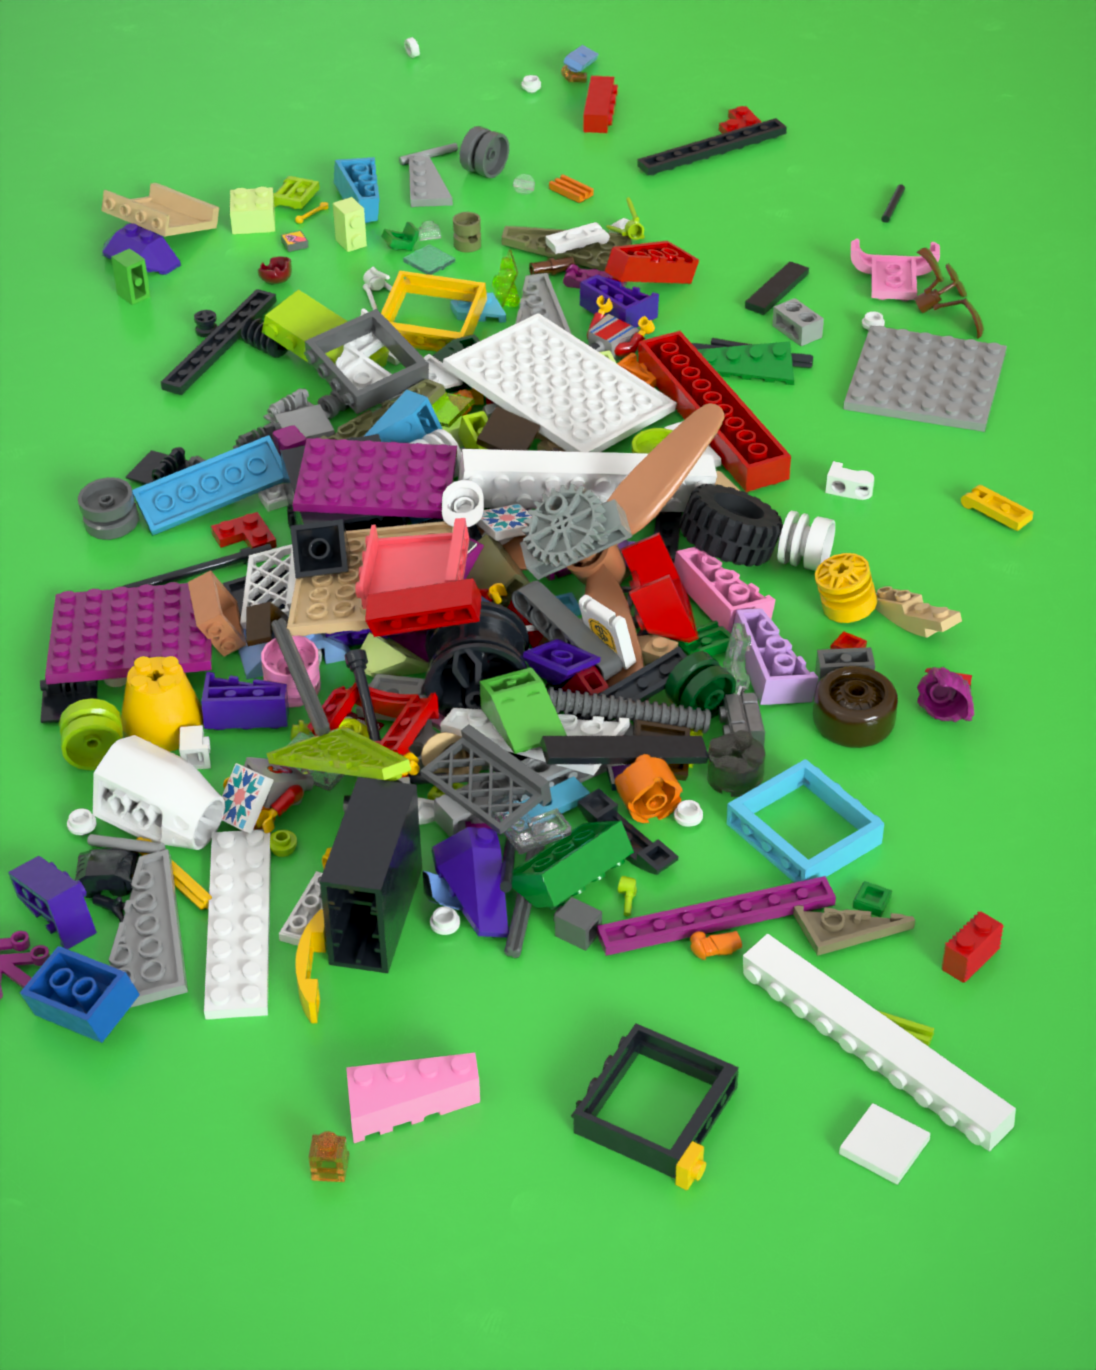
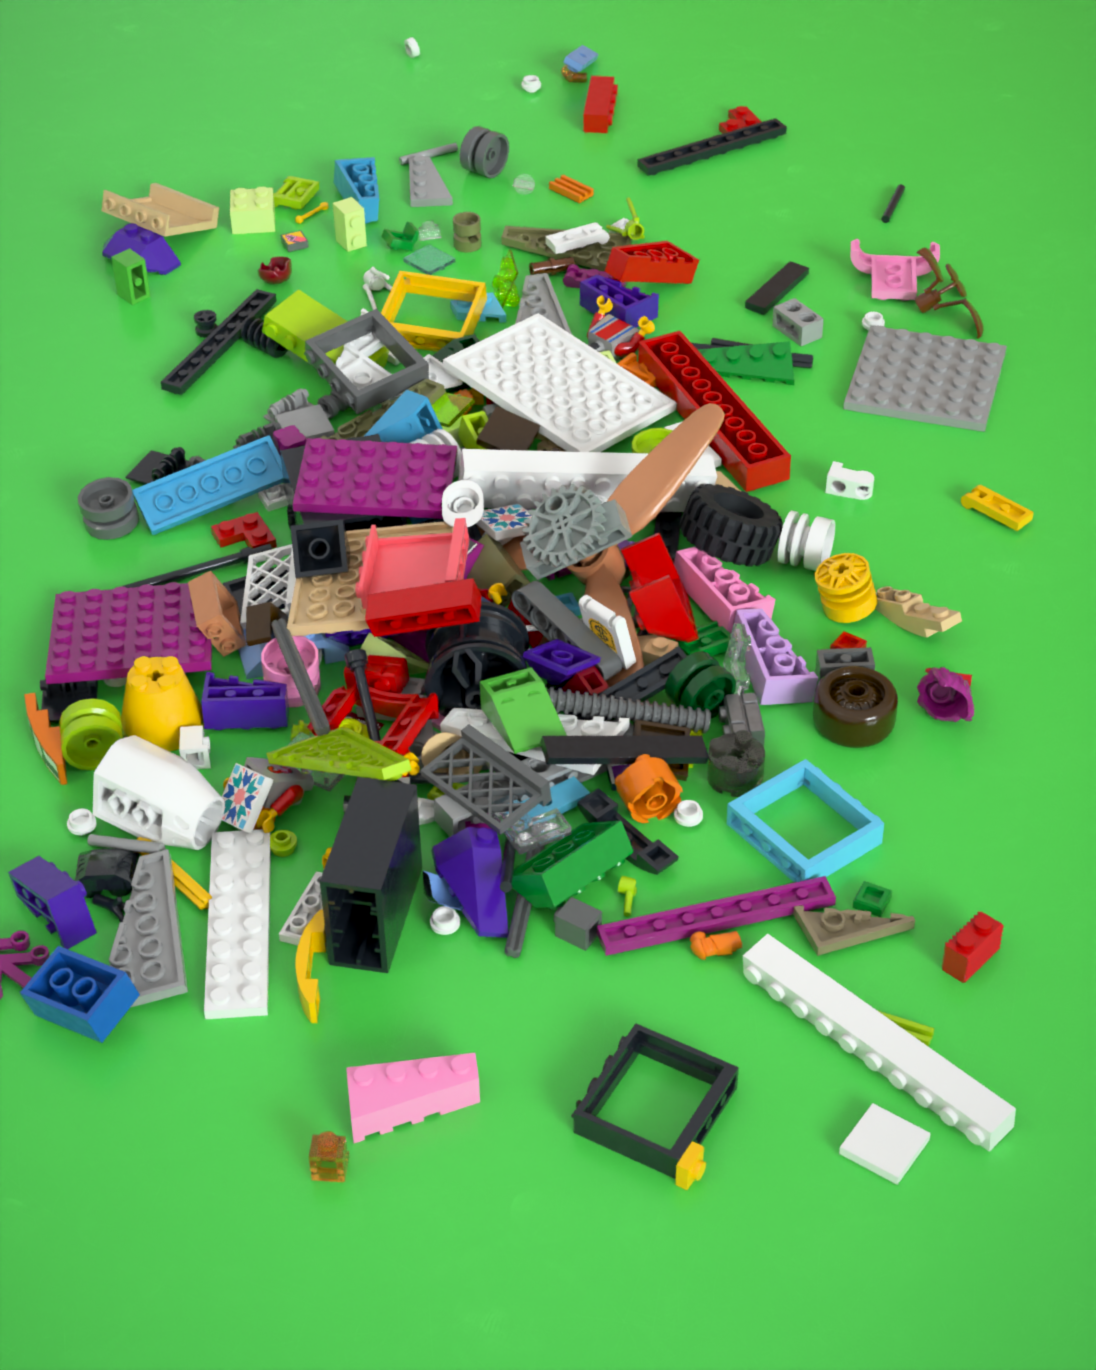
(46, 738): none -> orange slope
(383, 673): none -> red brick

